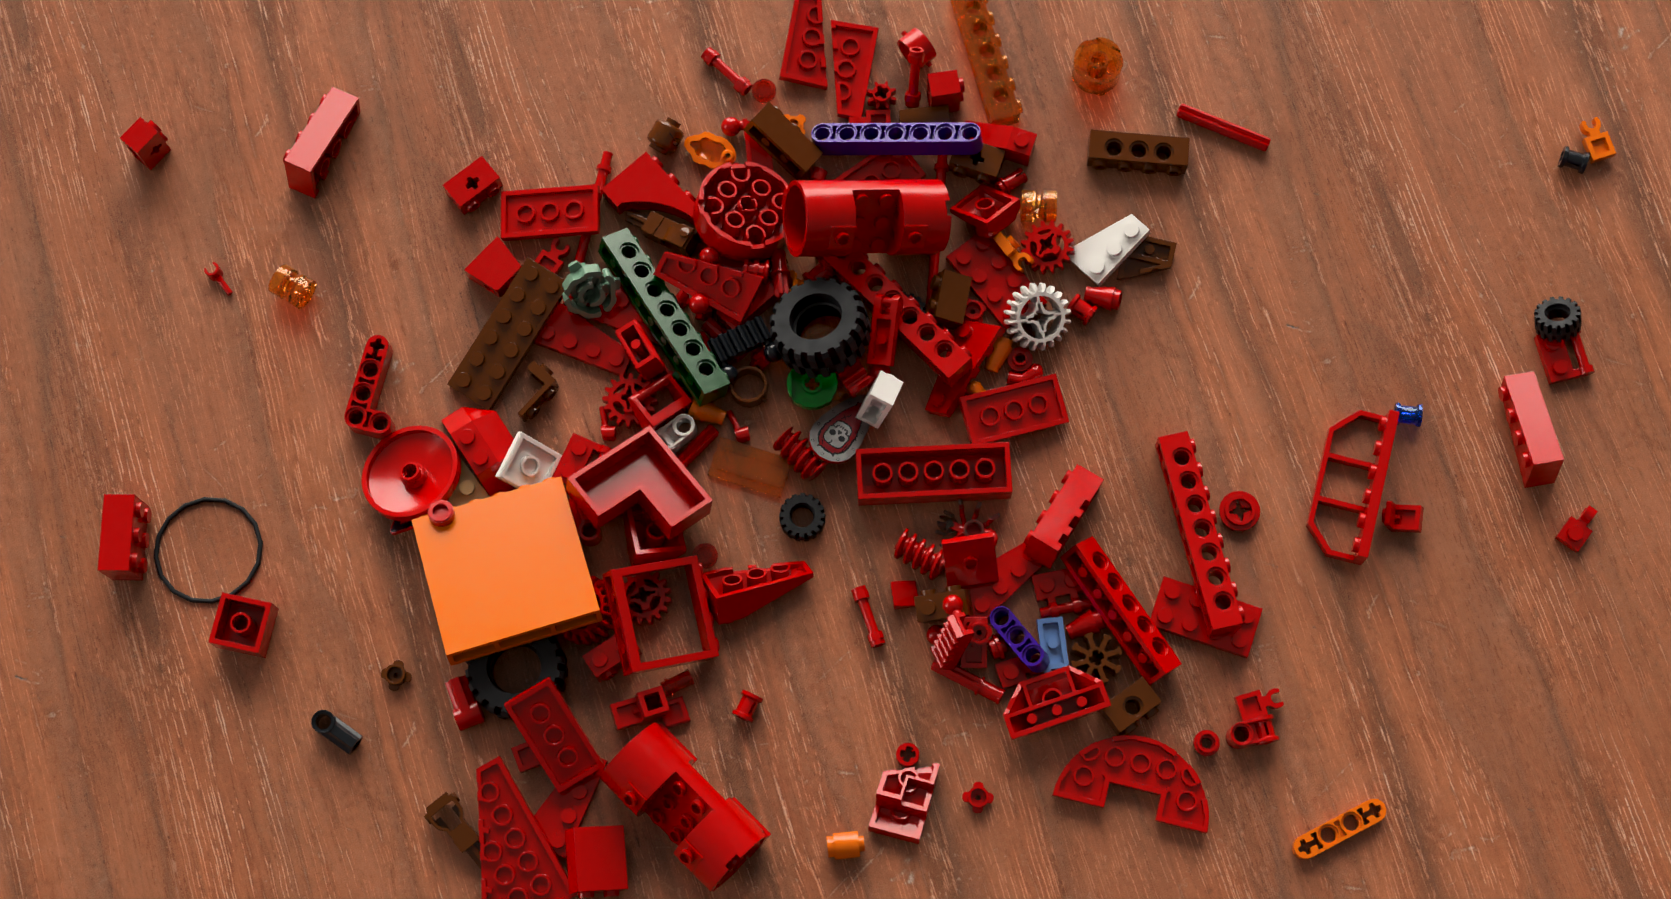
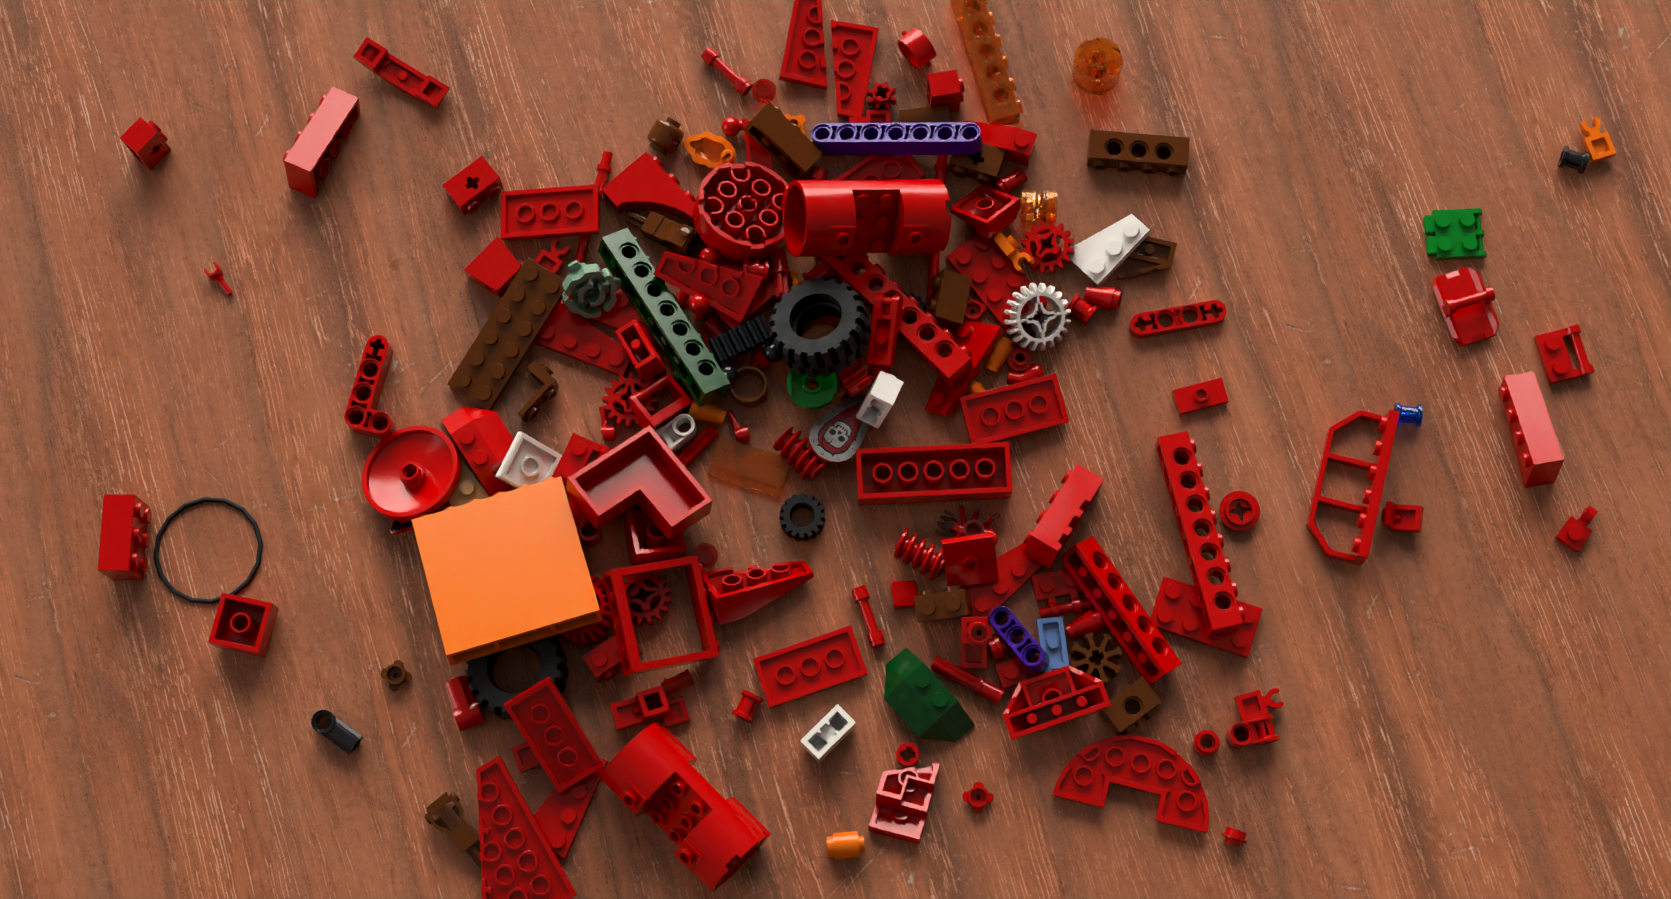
(292, 286): clear orange wheel -> none
(400, 74): none -> red slope
(441, 513): red tile -> none
(596, 861): red brick -> none
(810, 667): none -> red plate
(828, 733): none -> white brick
(913, 96): red bar -> none
(923, 700): none -> dark green wedge
(953, 638): red gear -> none
(1178, 321): none -> red beam
(1200, 396): none -> red plate
(1223, 127): red axle -> none
(1234, 836): none -> red plate
(1338, 828): orange beam -> none
(1454, 234): none -> green plate
(1466, 306): none -> red shield
(1557, 309): black tyre -> none

